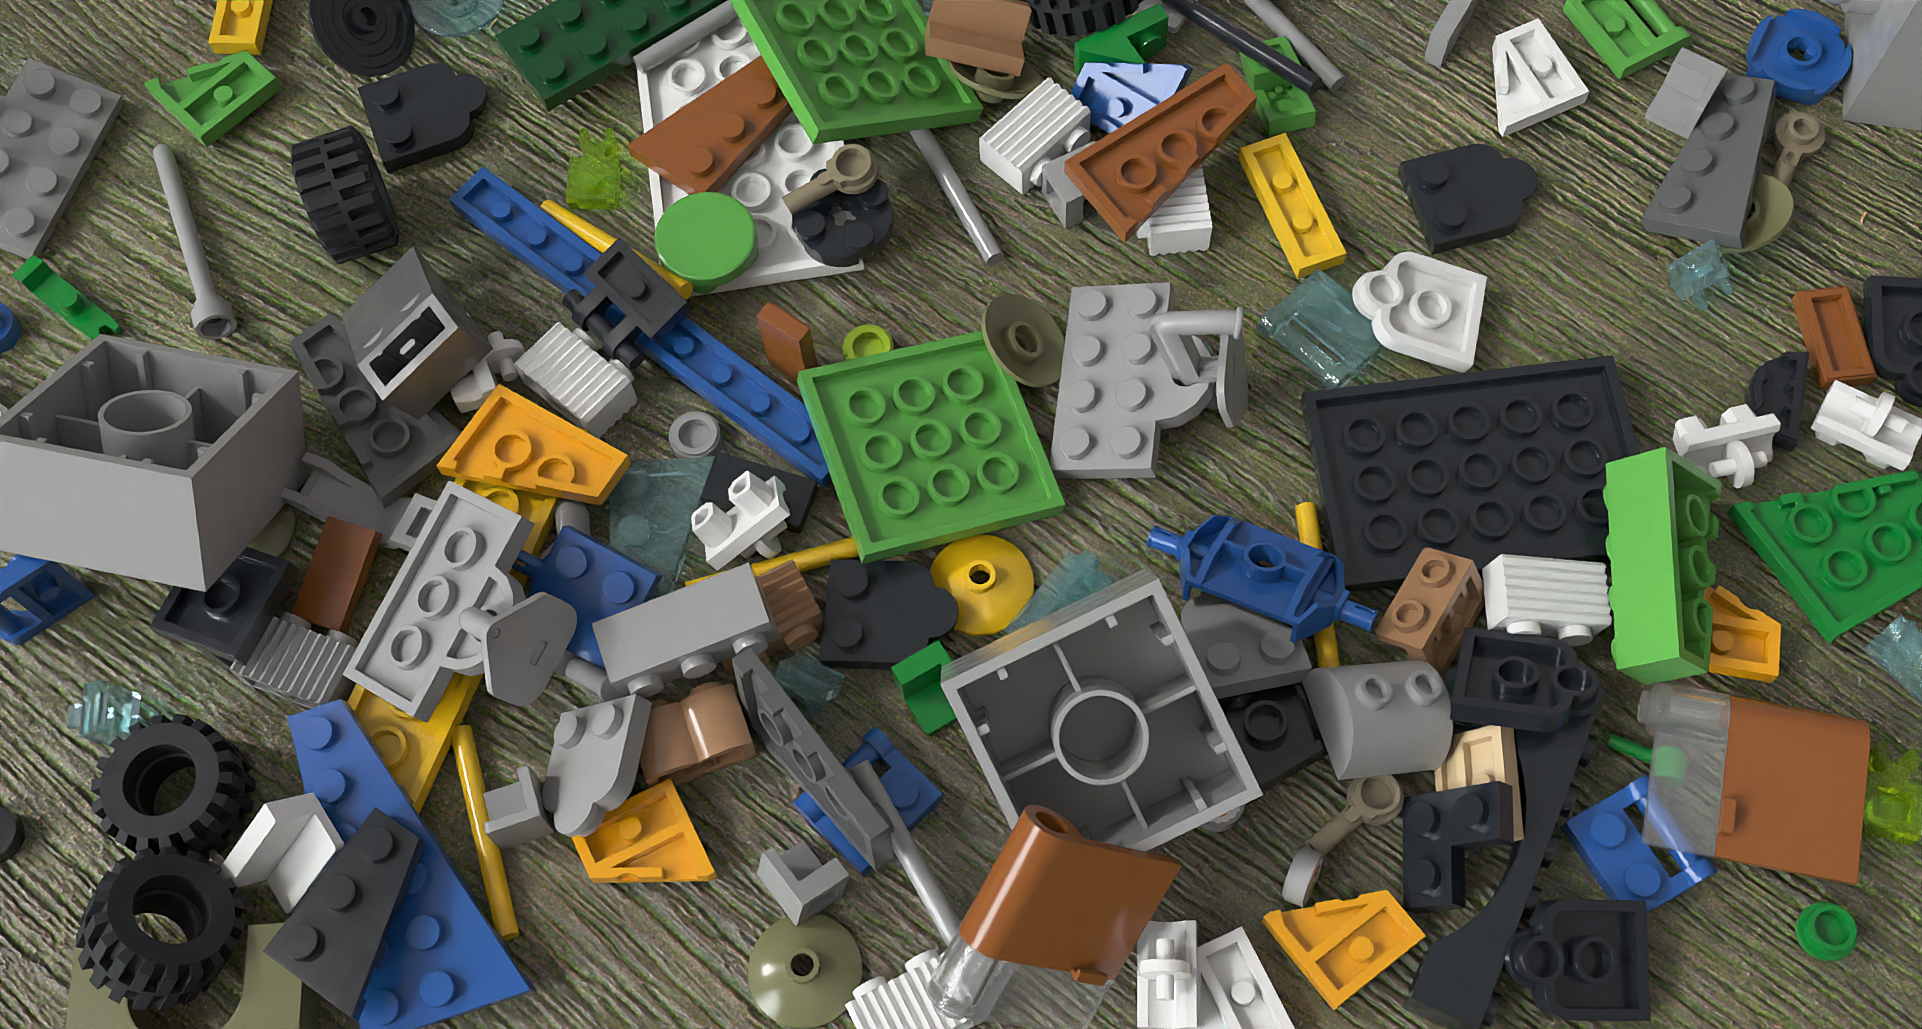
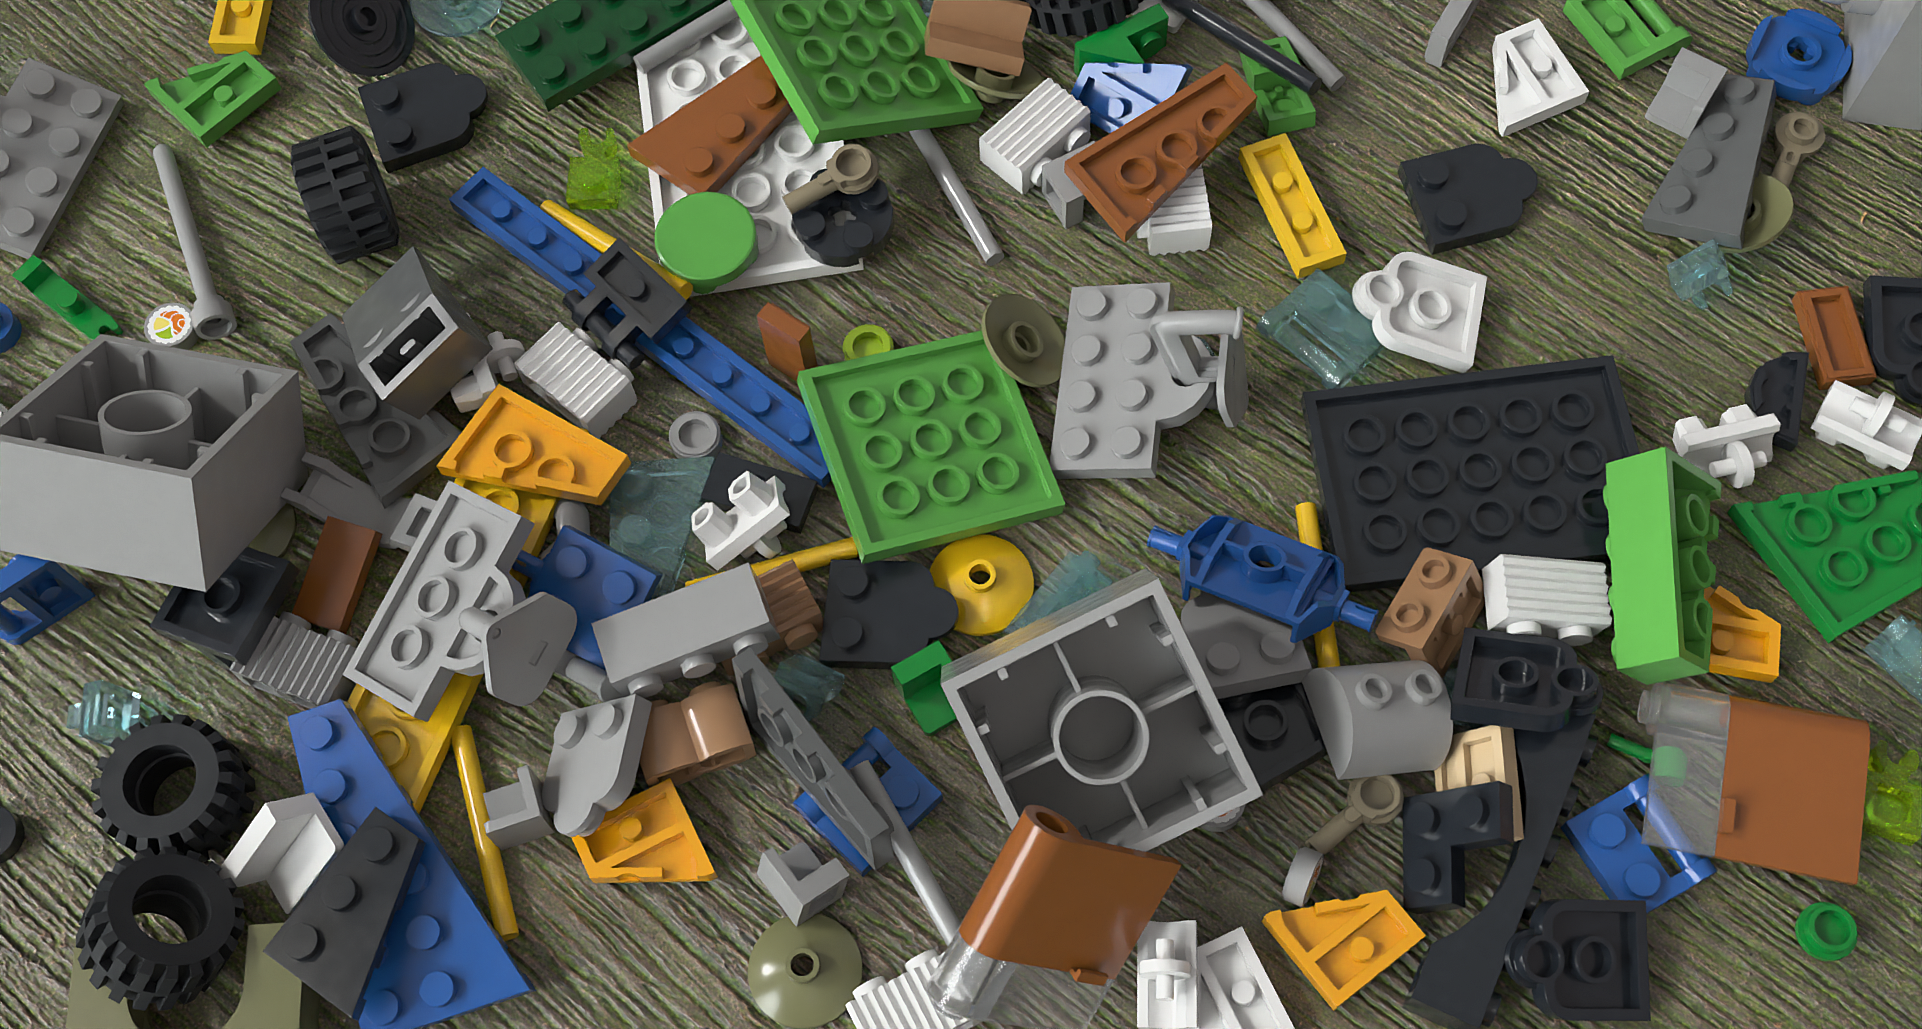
(171, 326): none -> tile

